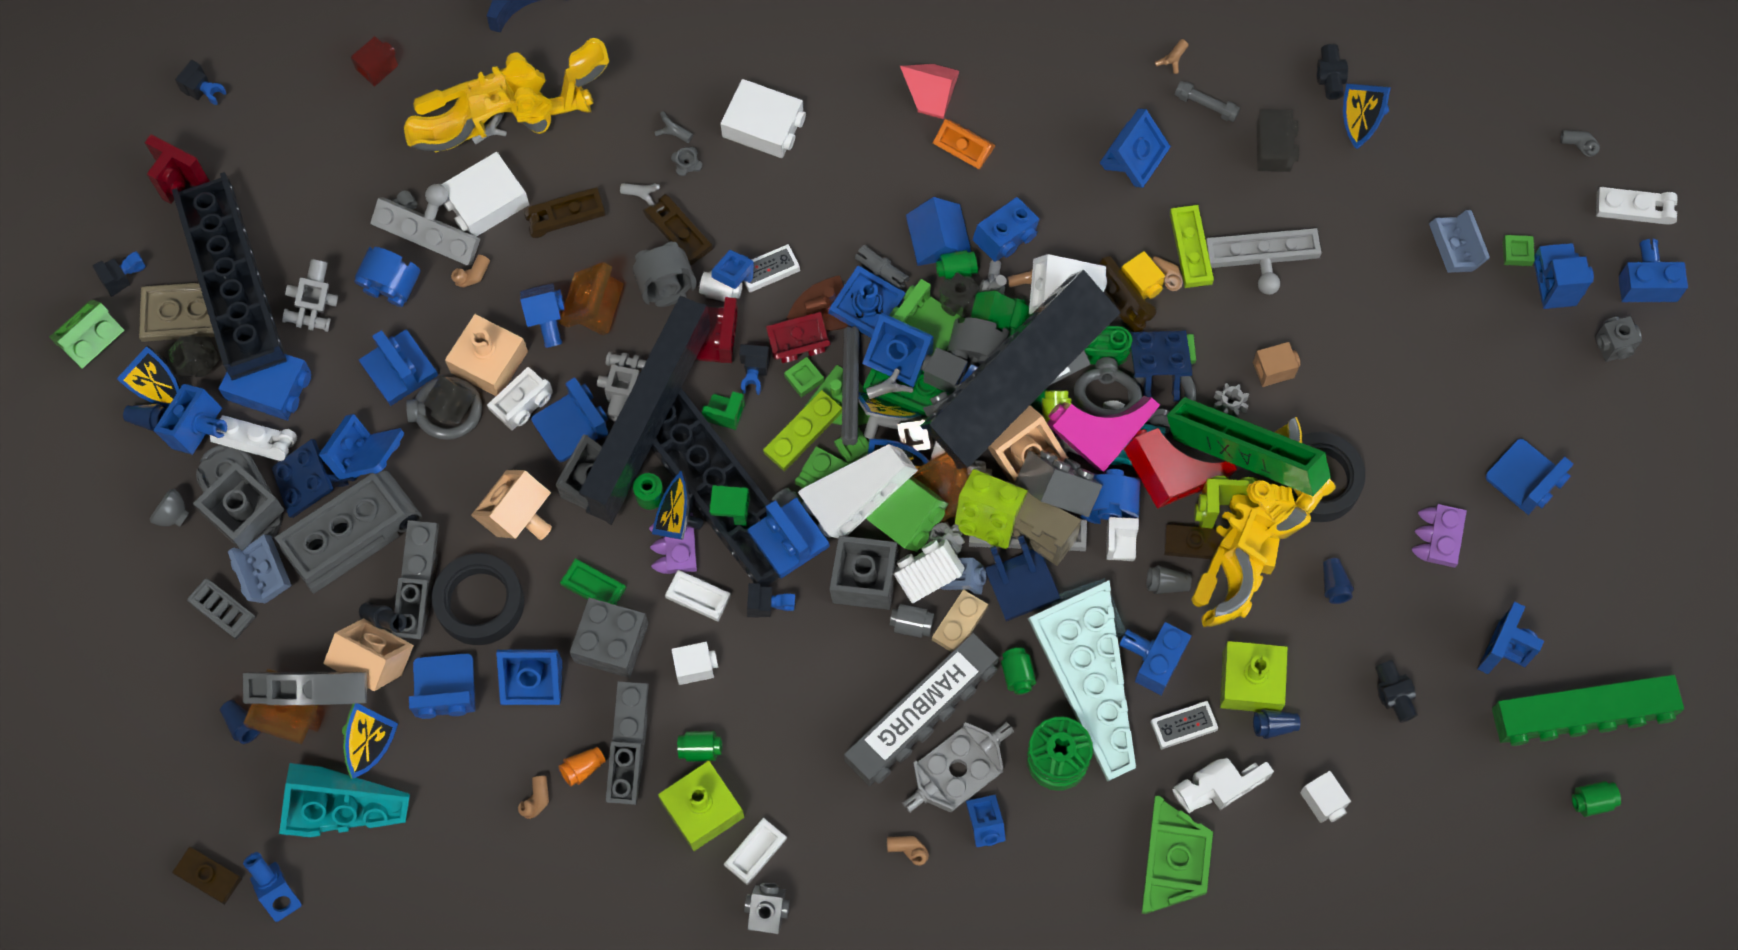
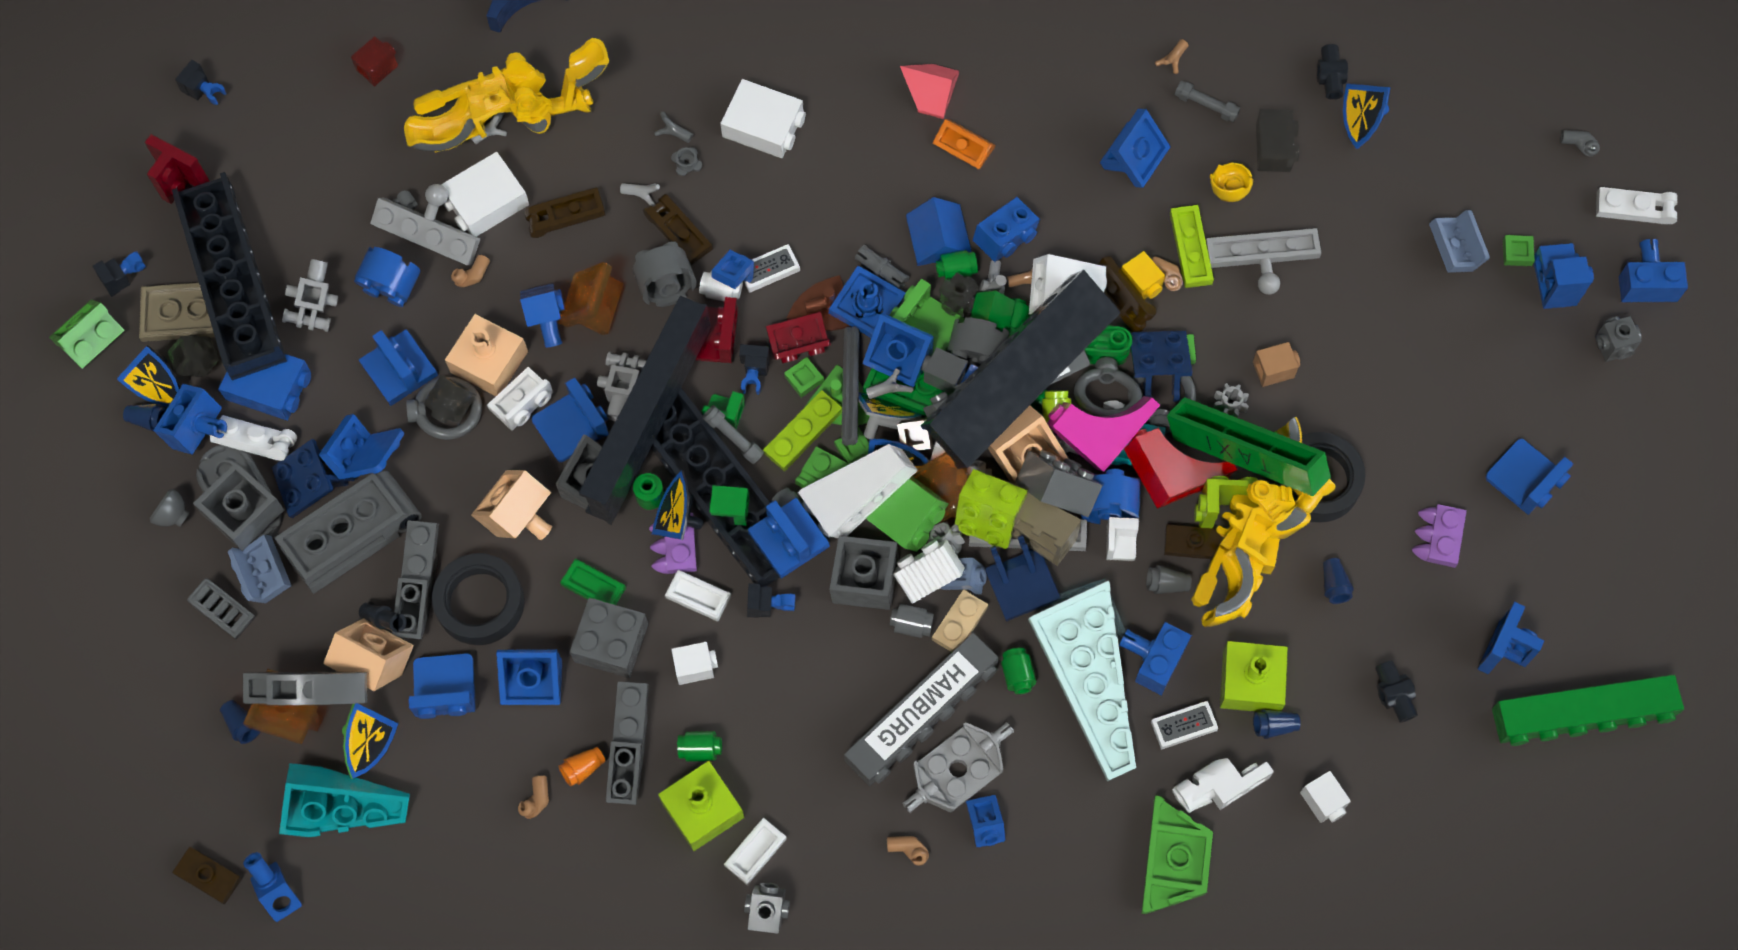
(750, 450): none -> dark grey bar
(1055, 769): green wheel -> none
(1231, 182): none -> yellow hair
(1596, 798): green brick -> none

